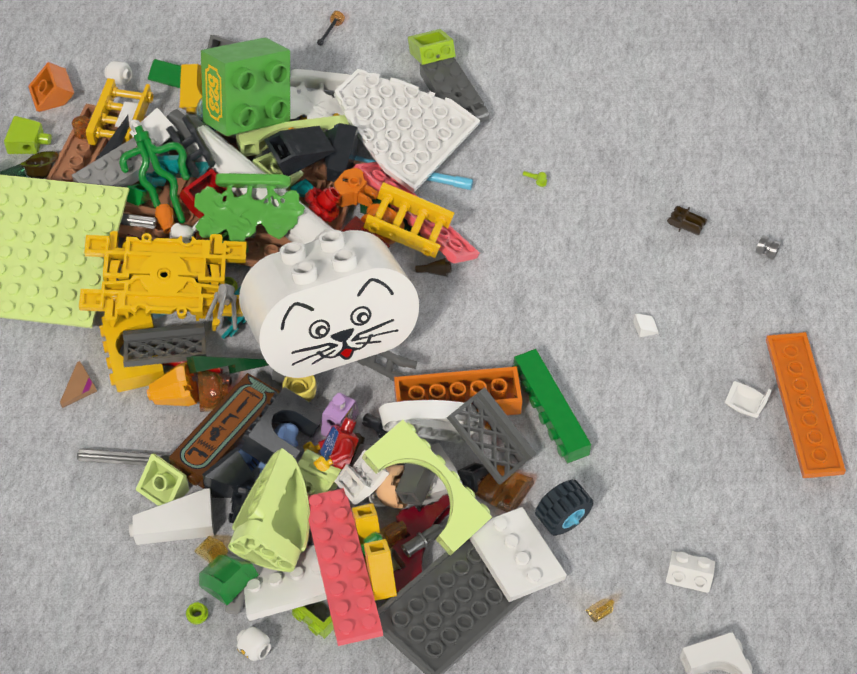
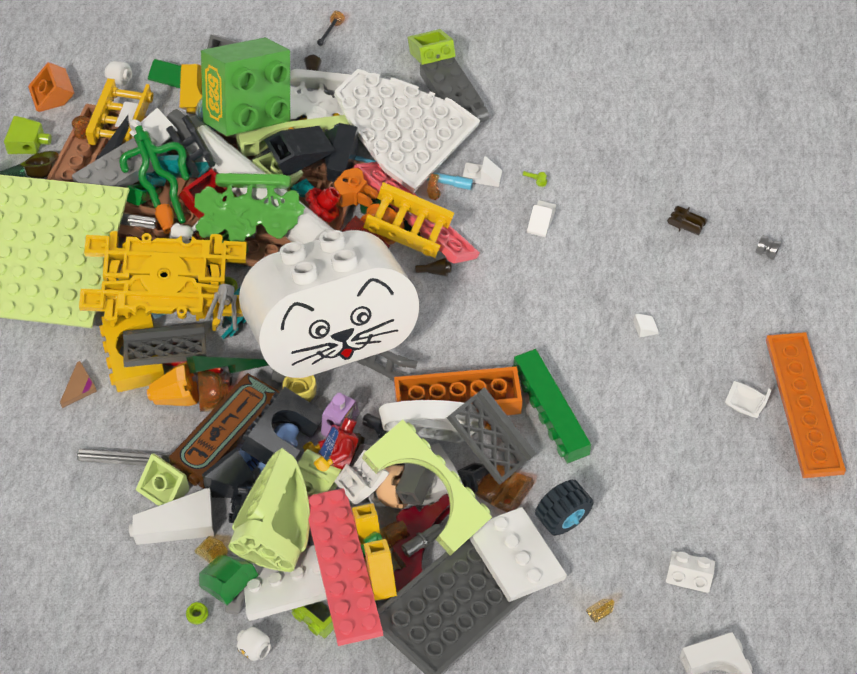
(312, 62): none -> dark brown cone
(432, 188): none -> clear orange arm
(483, 174): none -> white slope
(541, 218): none -> white slope

